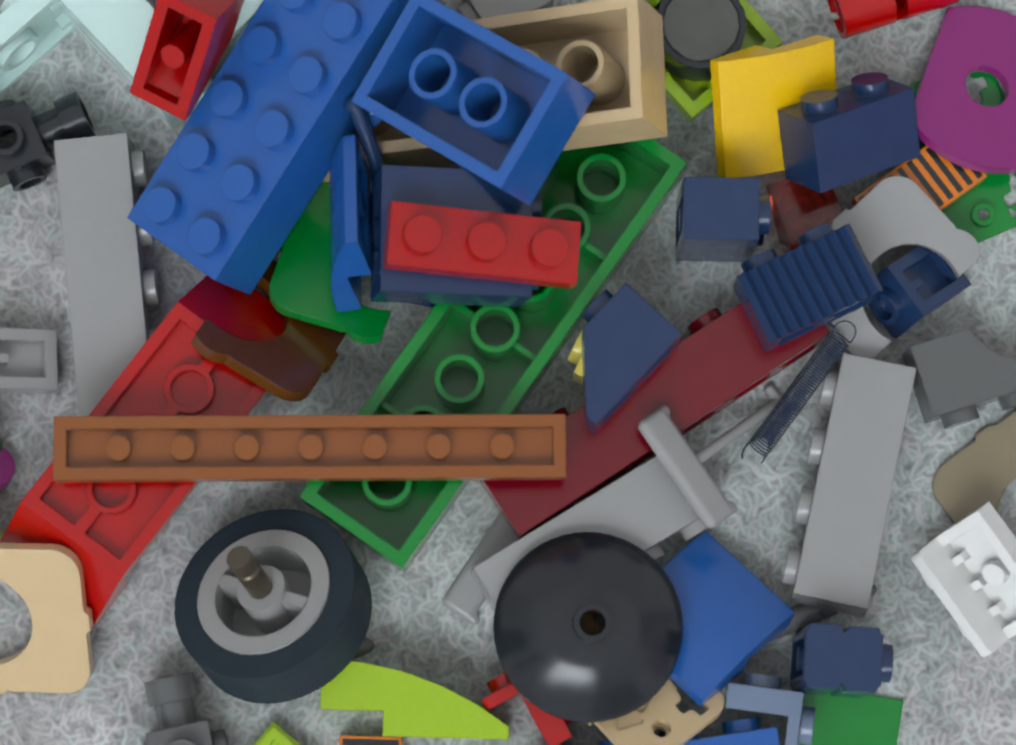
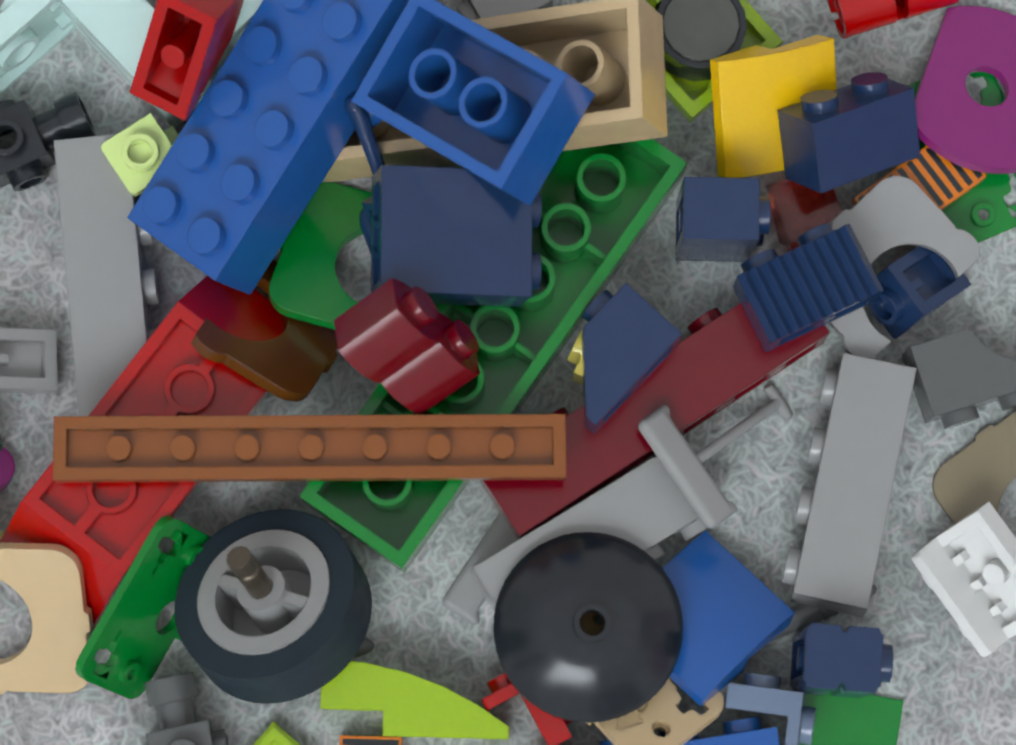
(132, 614): none -> green axle
(139, 152): none -> yellowish green bracket
(349, 223): blue slope -> none
(407, 345): none -> dark red brick
(481, 245): red plate -> none
(793, 406): dark blue piece -> none

